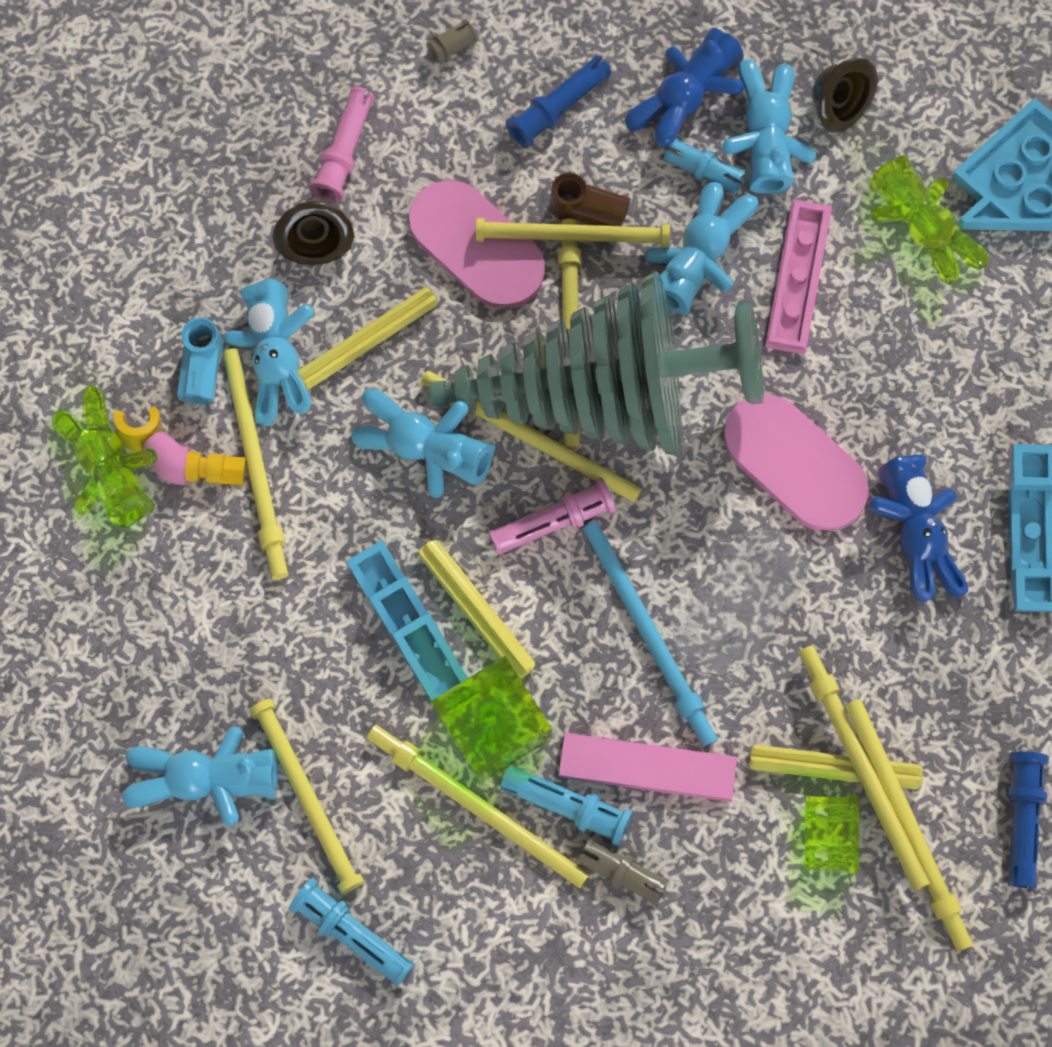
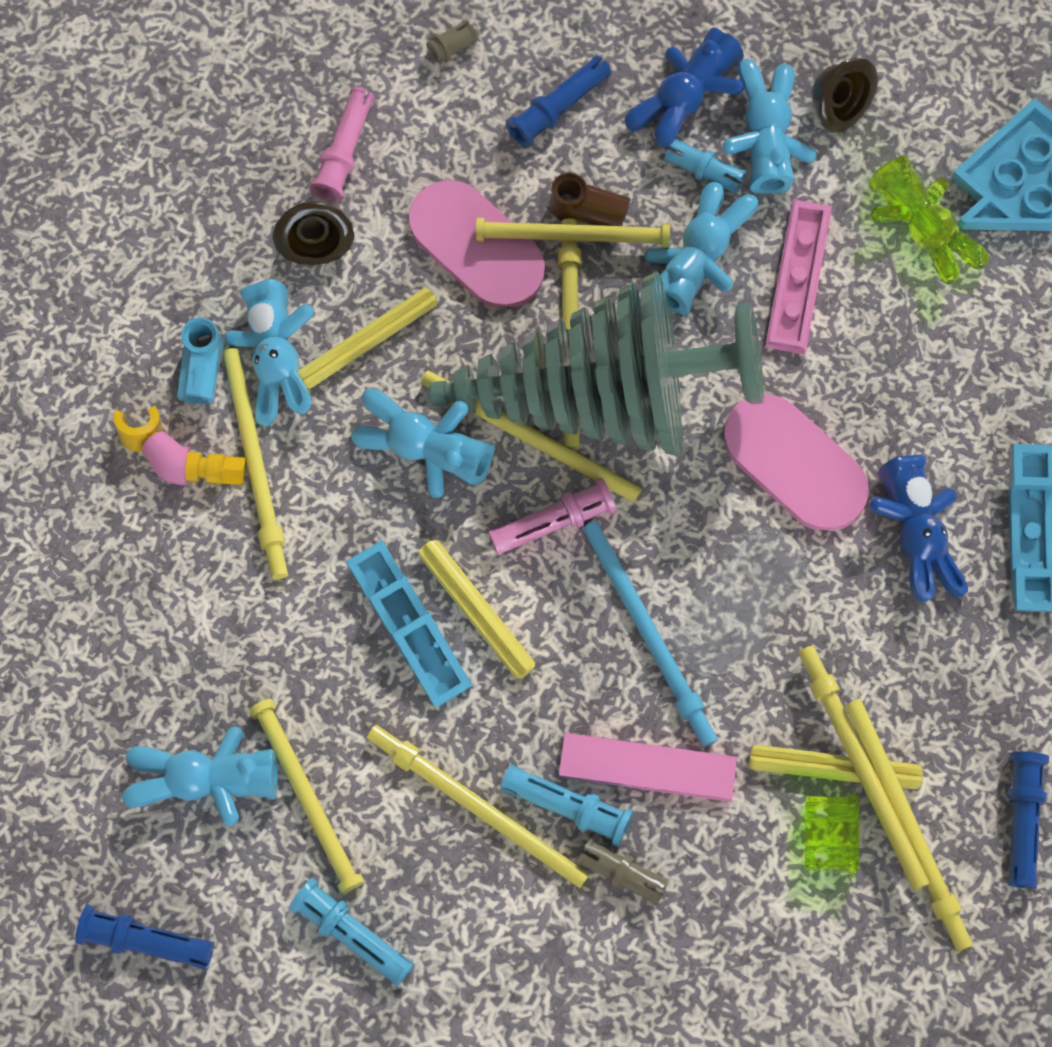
(101, 453): clear neon green animal -> none
(124, 934): none -> blue pin
(492, 720): clear neon green brick -> none

